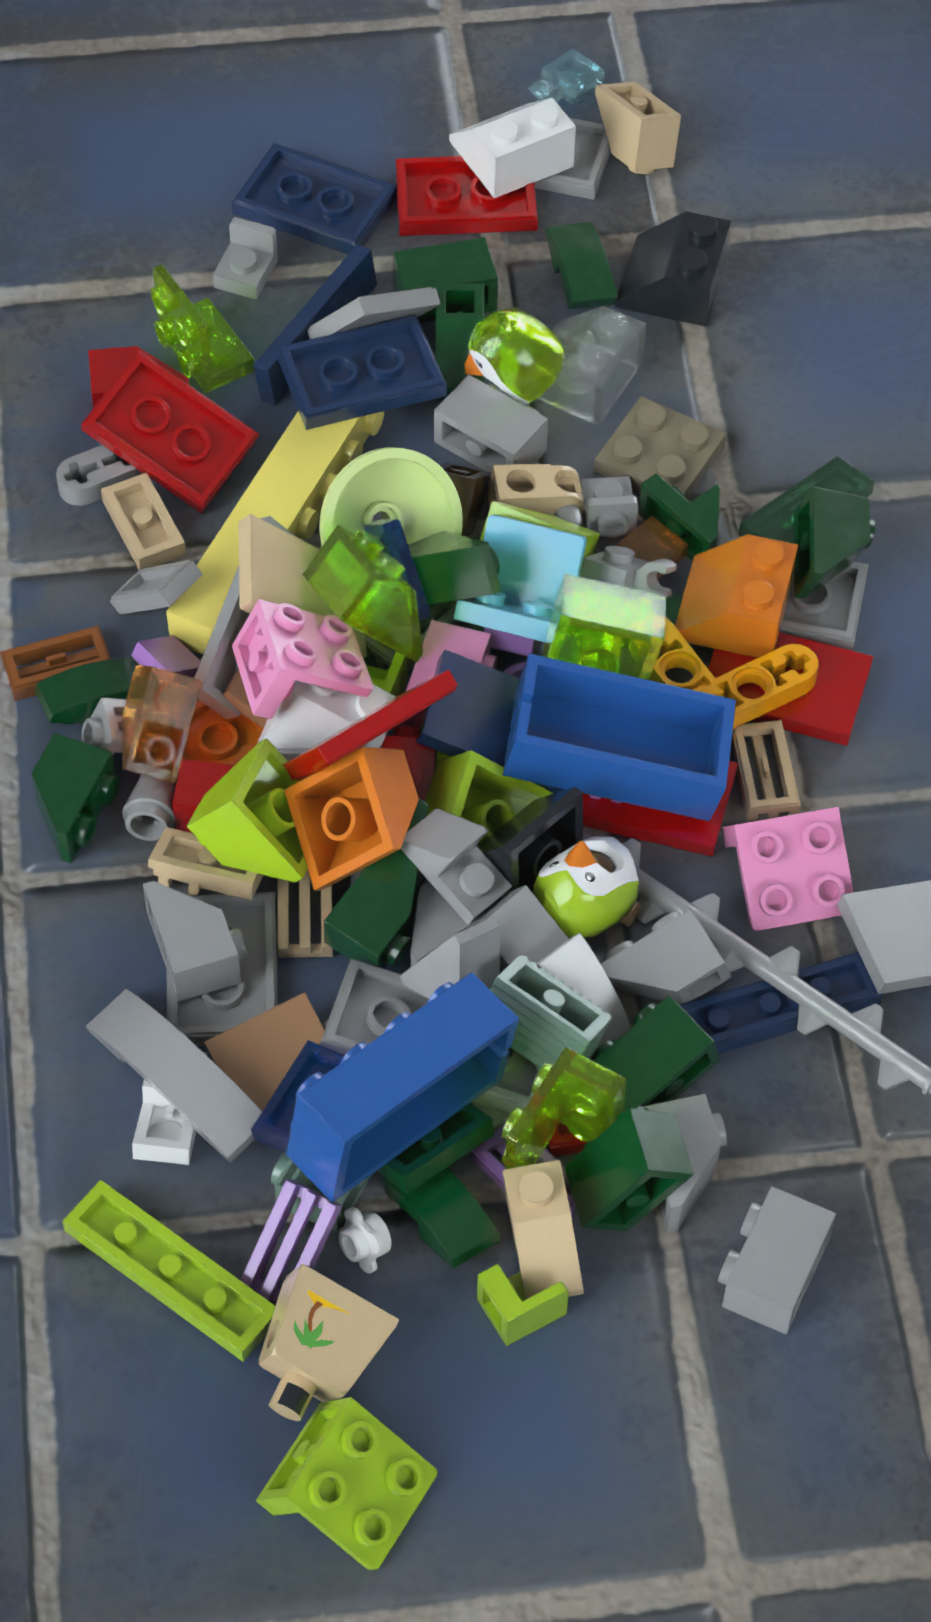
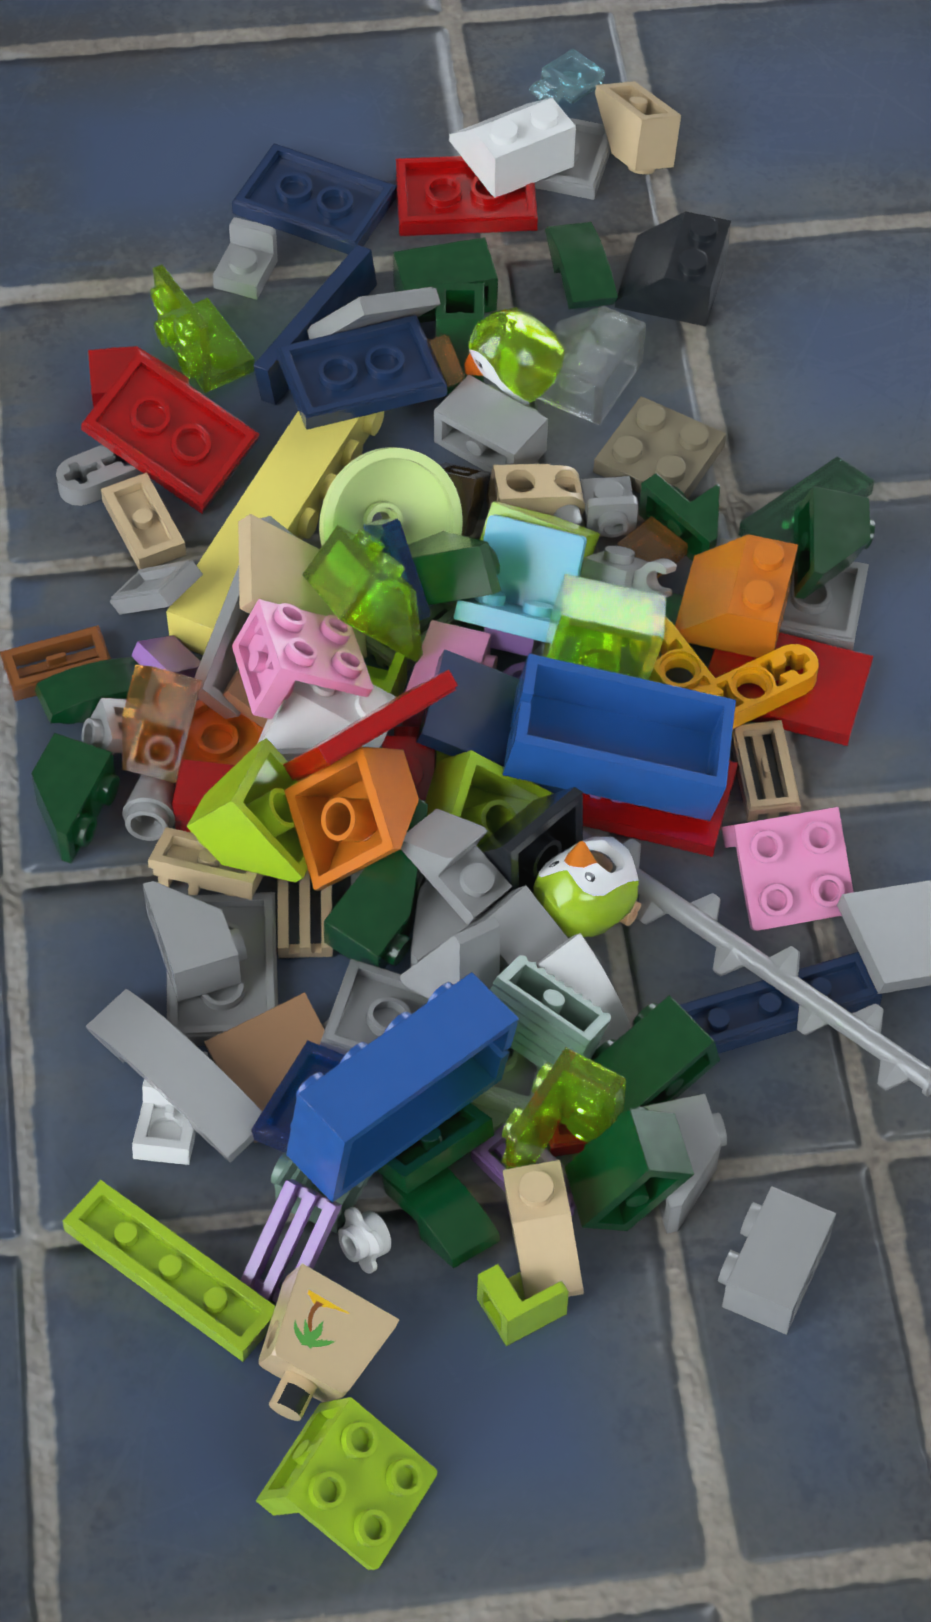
(446, 359): none -> clear orange tile
(669, 961): light grey slope -> none

